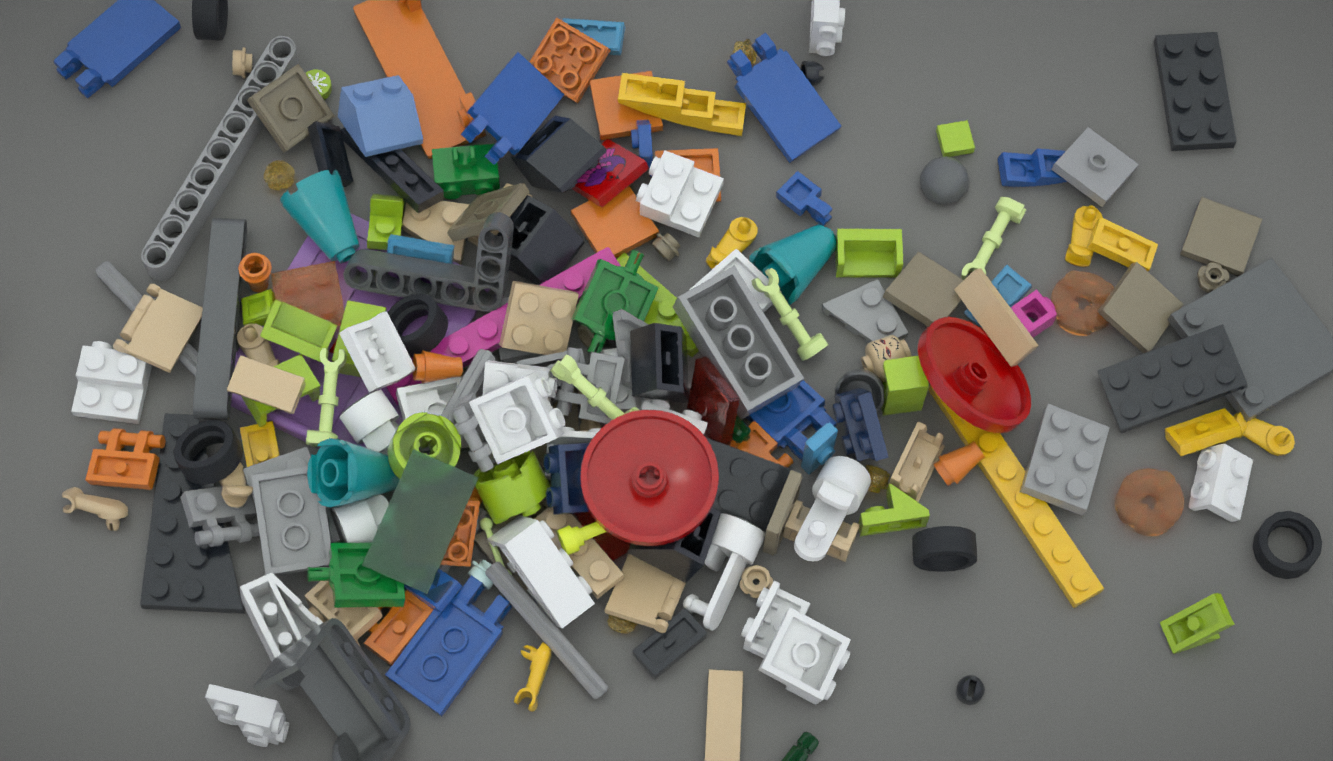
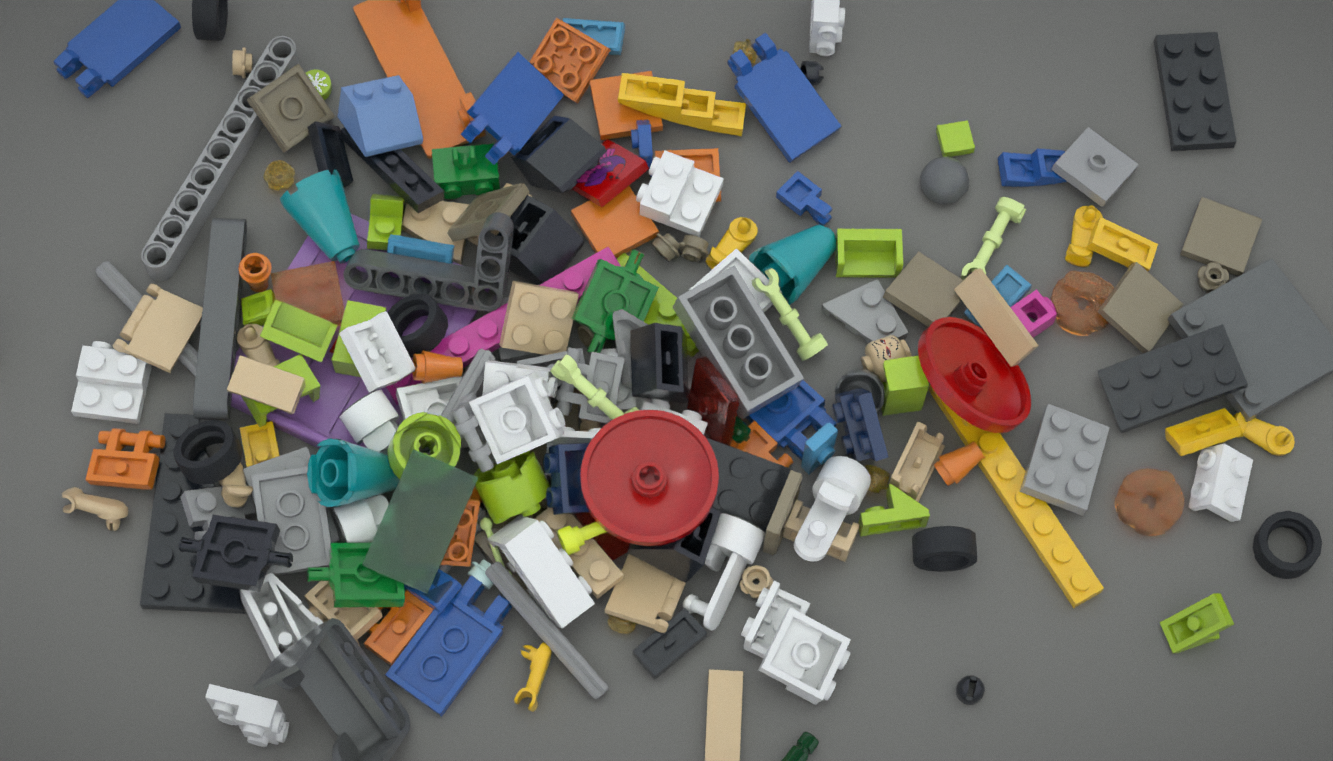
(236, 553): none -> black plate
(328, 399): yellowish green piece -> none
(693, 248): none -> dark tan plate

